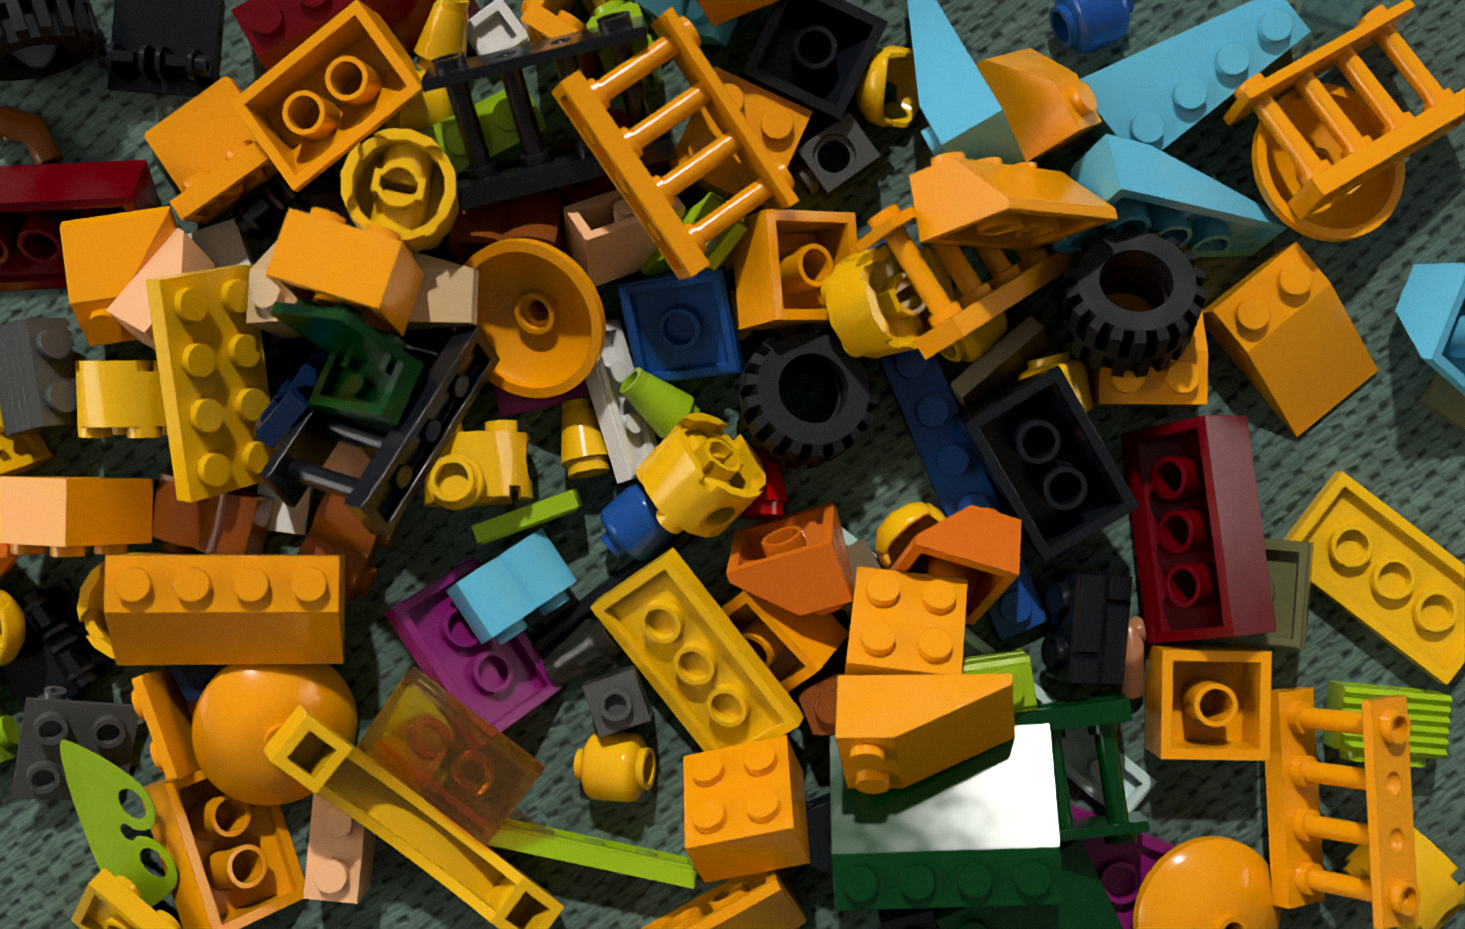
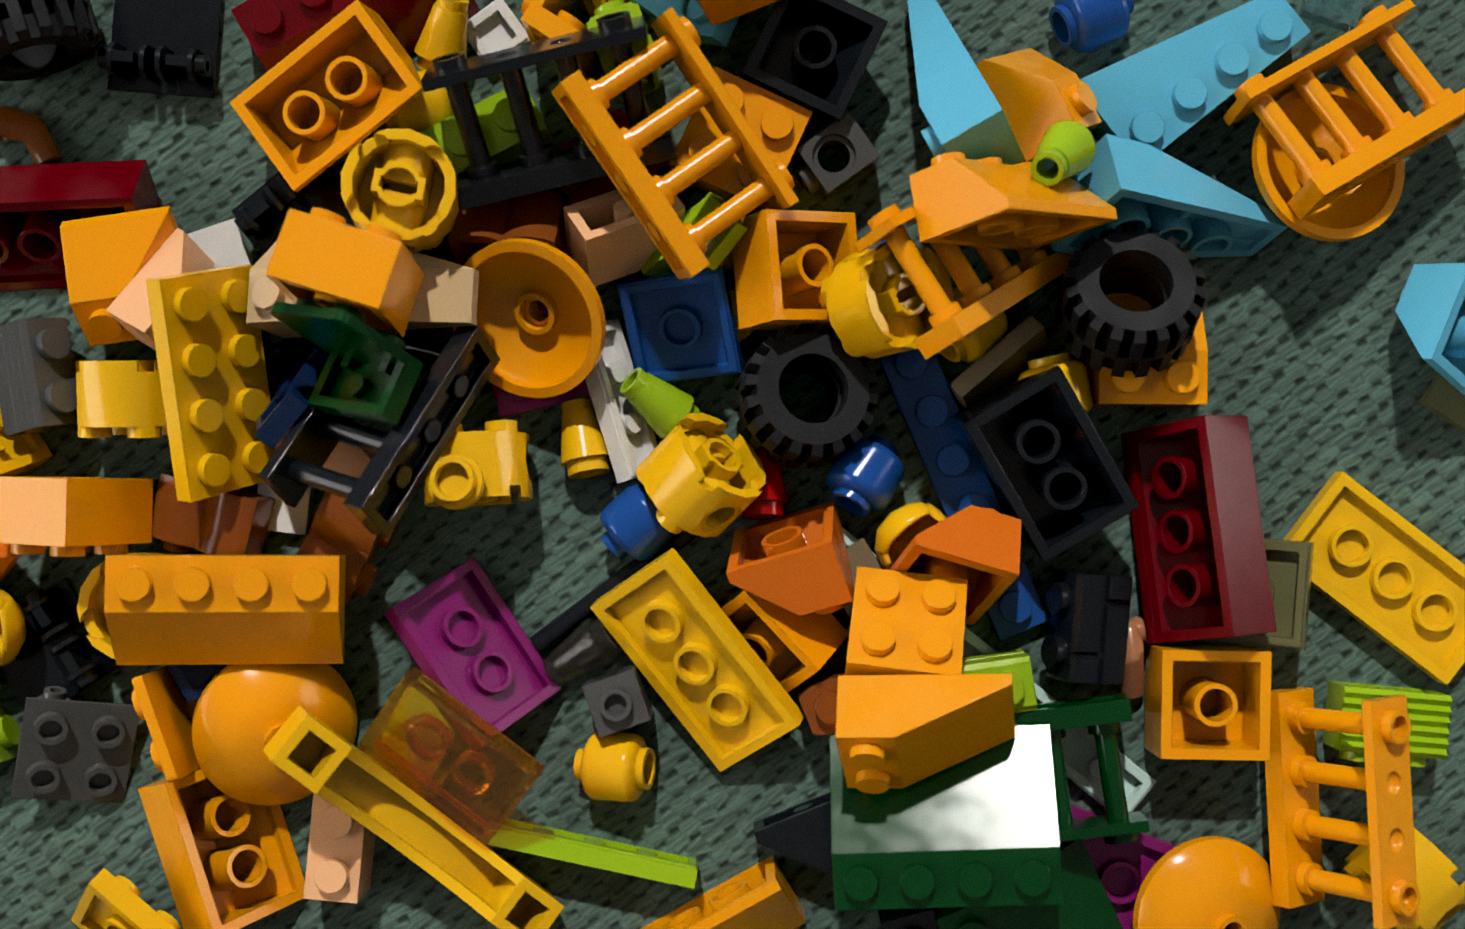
(95, 793): lime piece -> none
(210, 154): light orange bracket -> none
(511, 587): medium azure brick -> none
(527, 516): lime tile -> none
(745, 809): light orange brick -> none
(865, 476): none -> blue head
(893, 65): yellow hair -> none
(1063, 152): none -> lime cone
(1291, 337): light orange slope -> none

